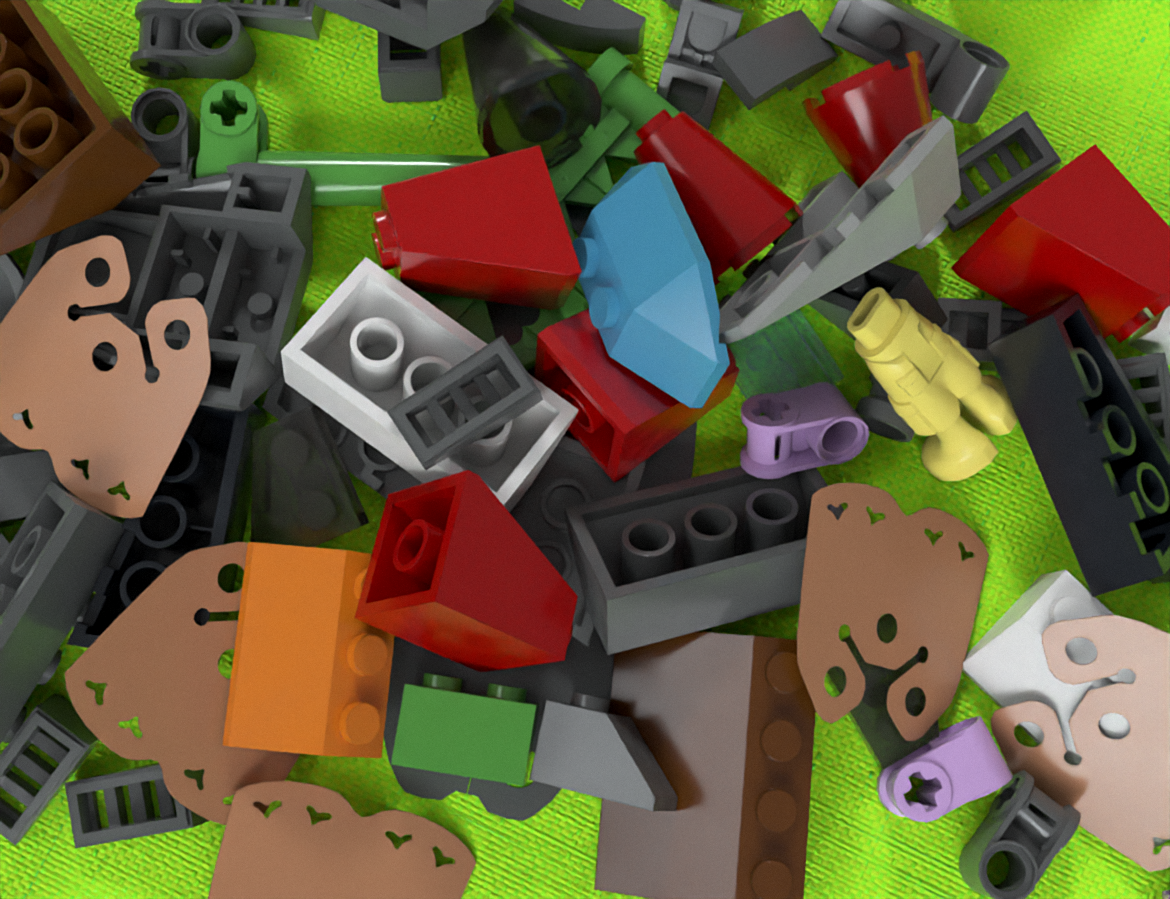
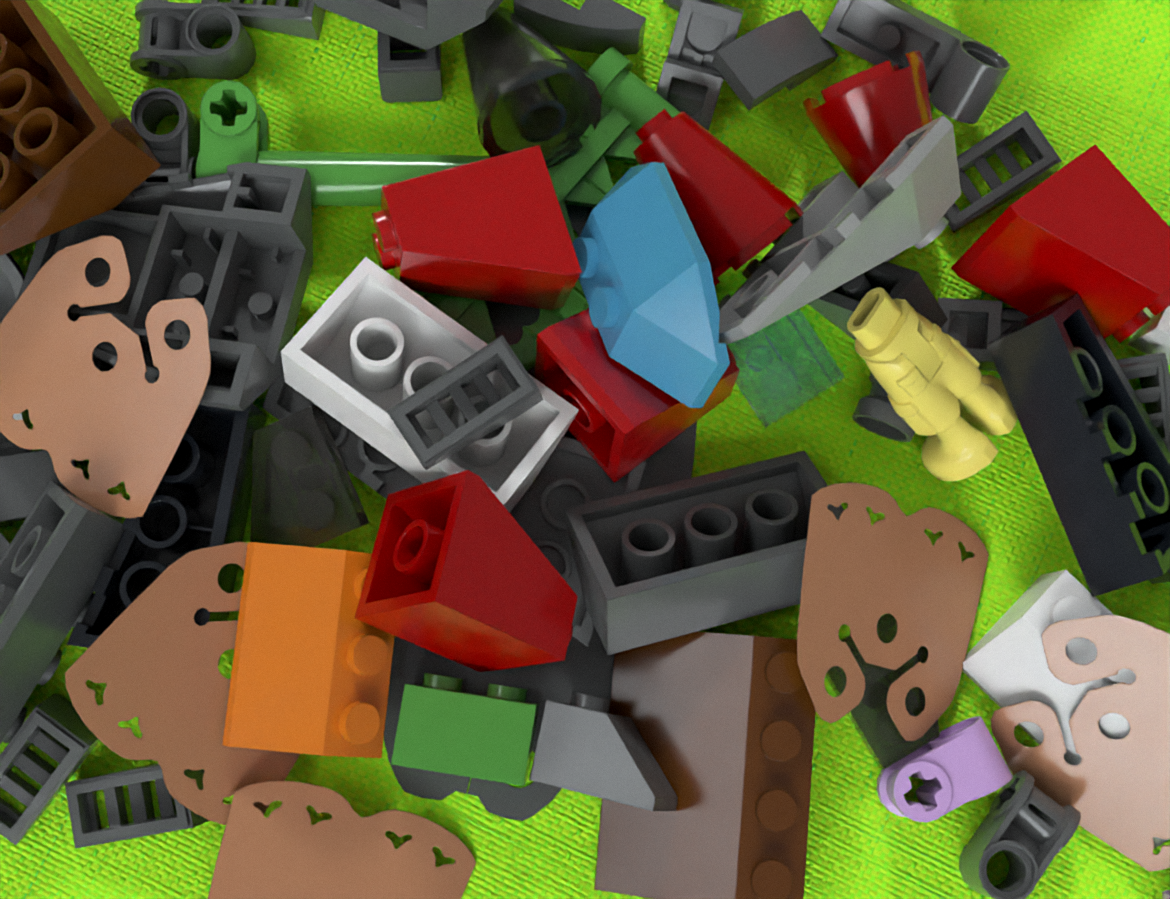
(803, 427): lavender piece -> none

